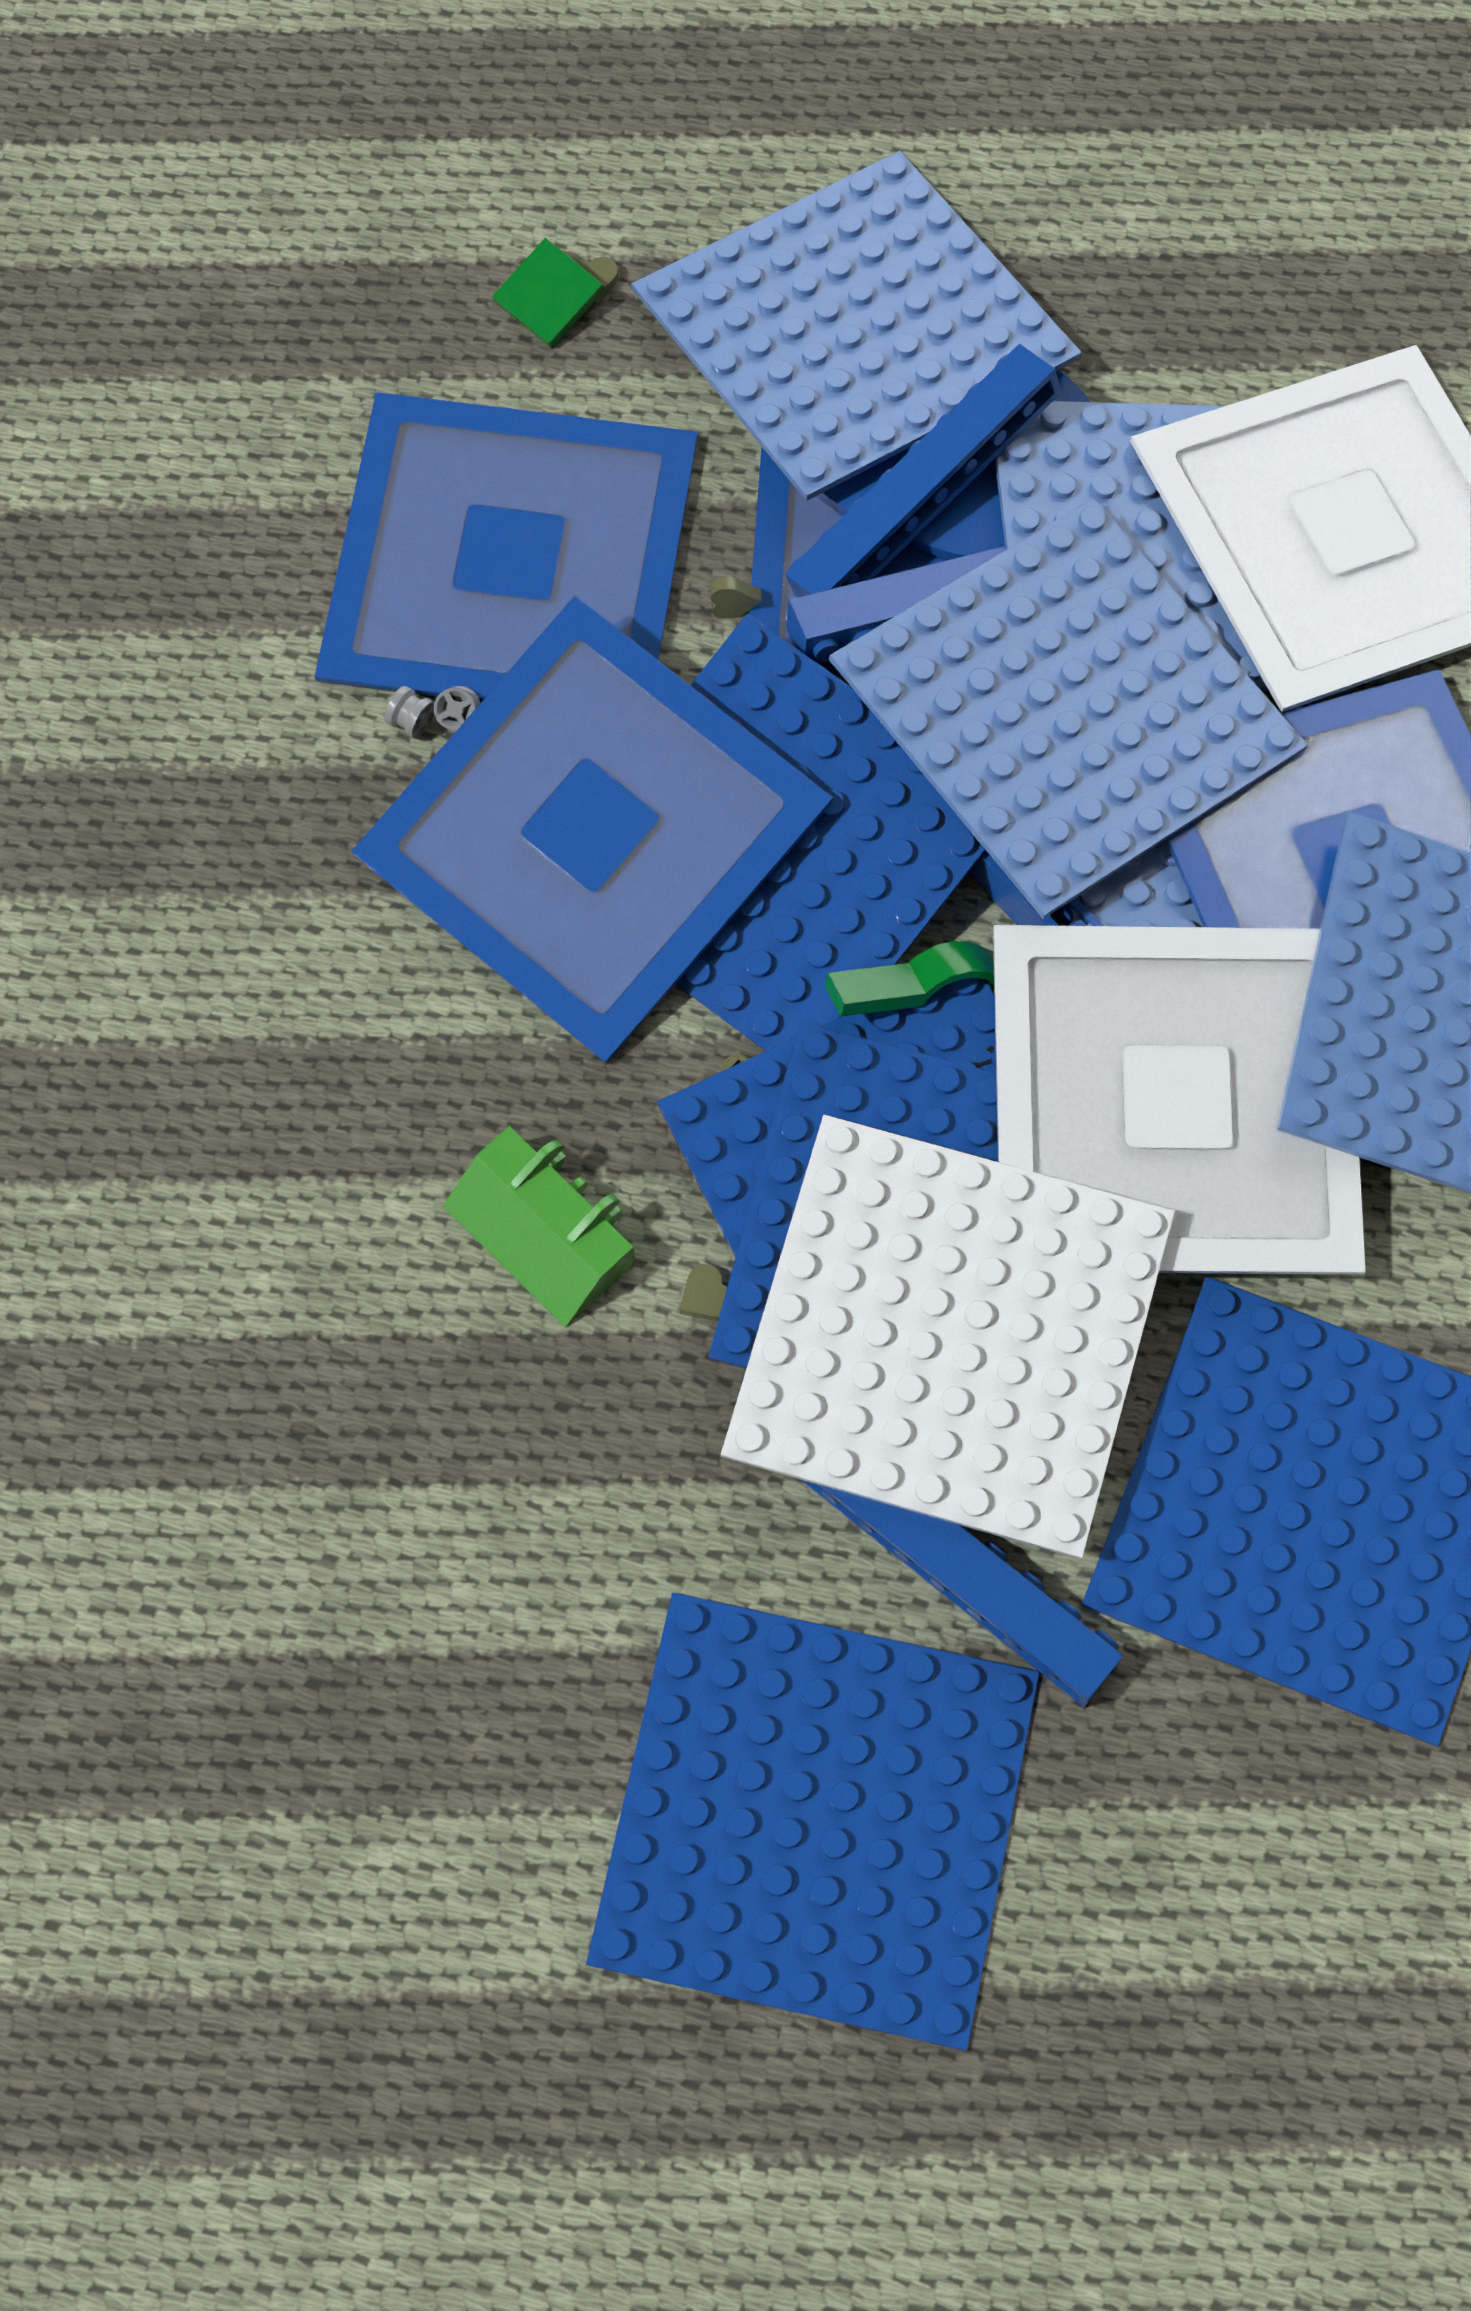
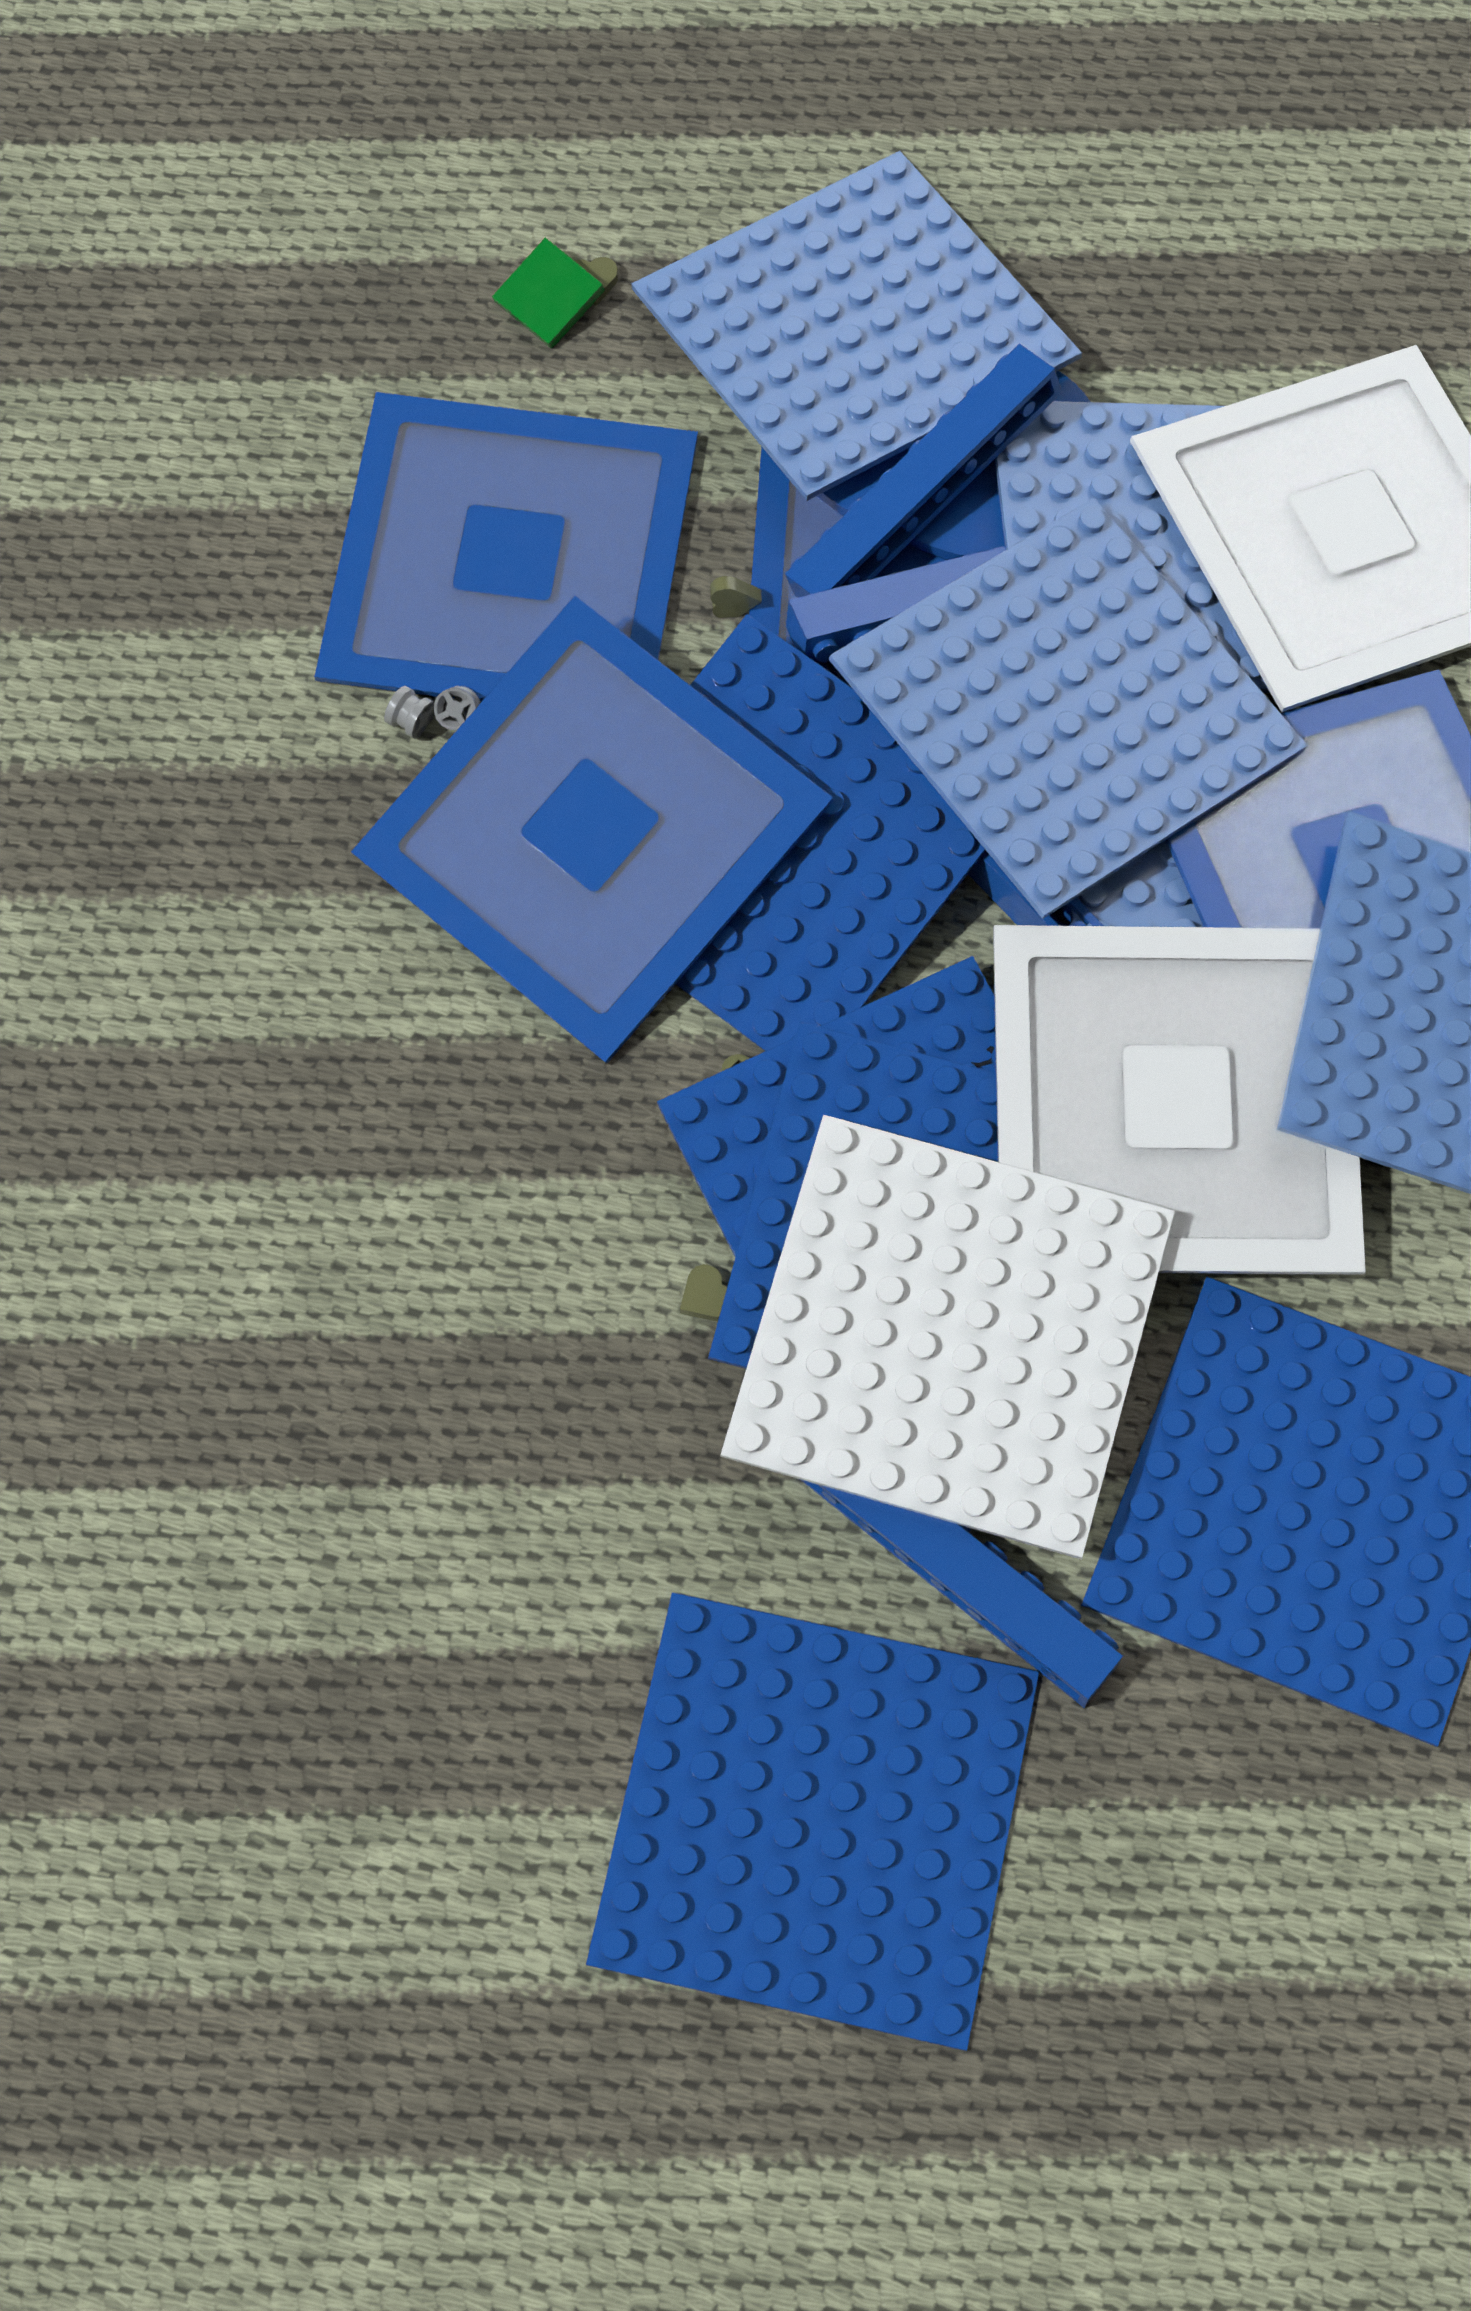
(541, 1224): bright green piece -> none
(908, 983): green piece -> none

